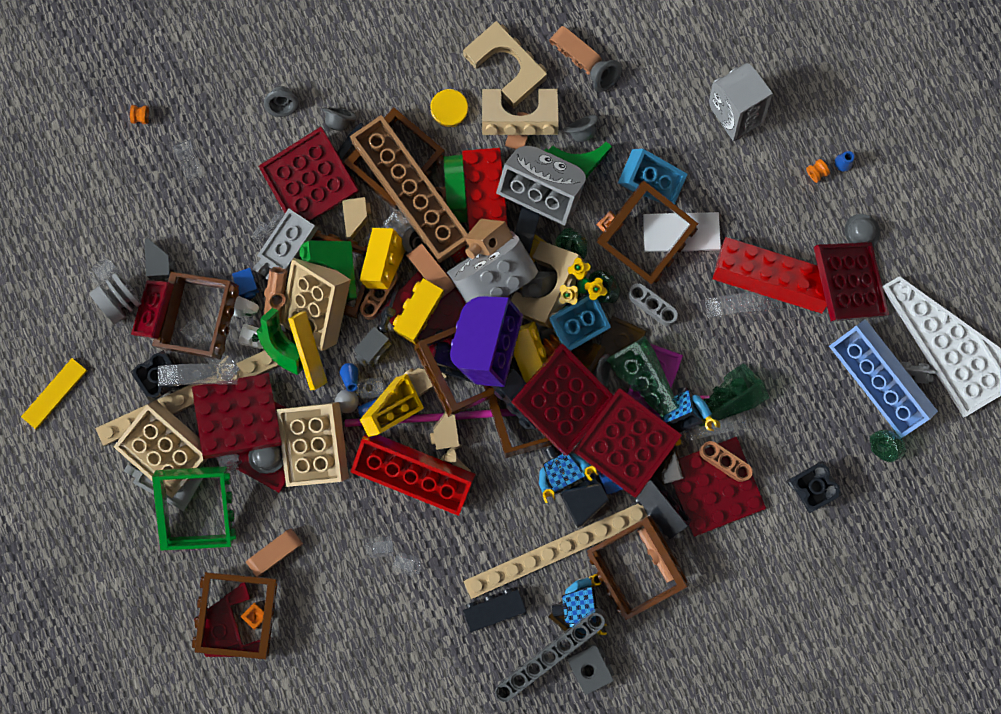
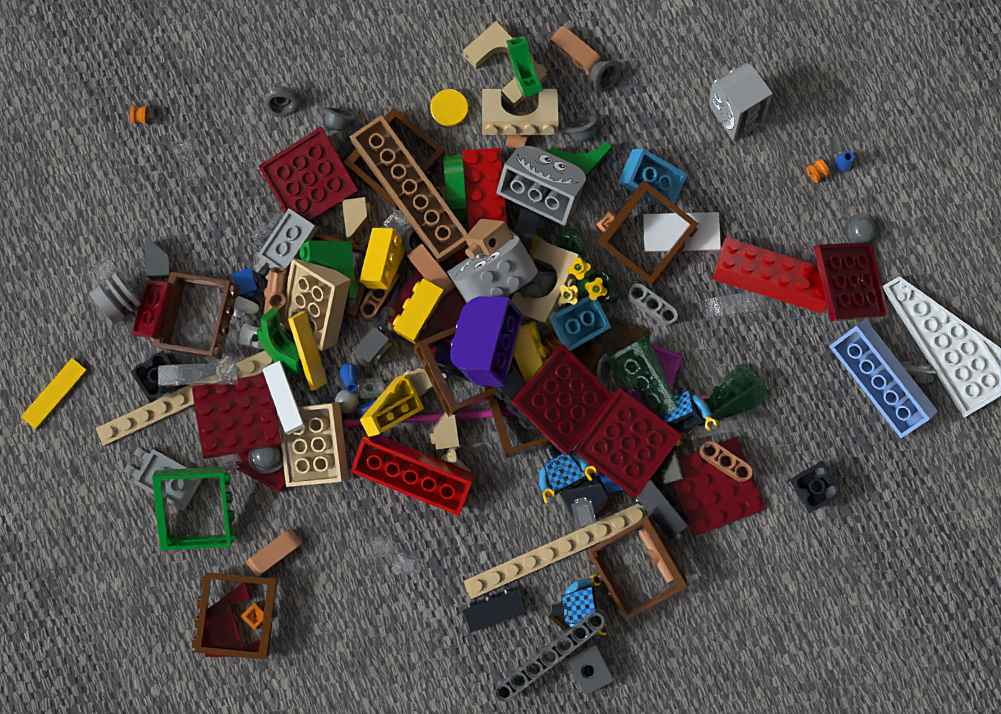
(161, 443): tan slope -> none
(283, 398): none -> white tile
(523, 67): none -> green arch
(583, 512): none -> clear brick
(887, 445): clear green hair -> none

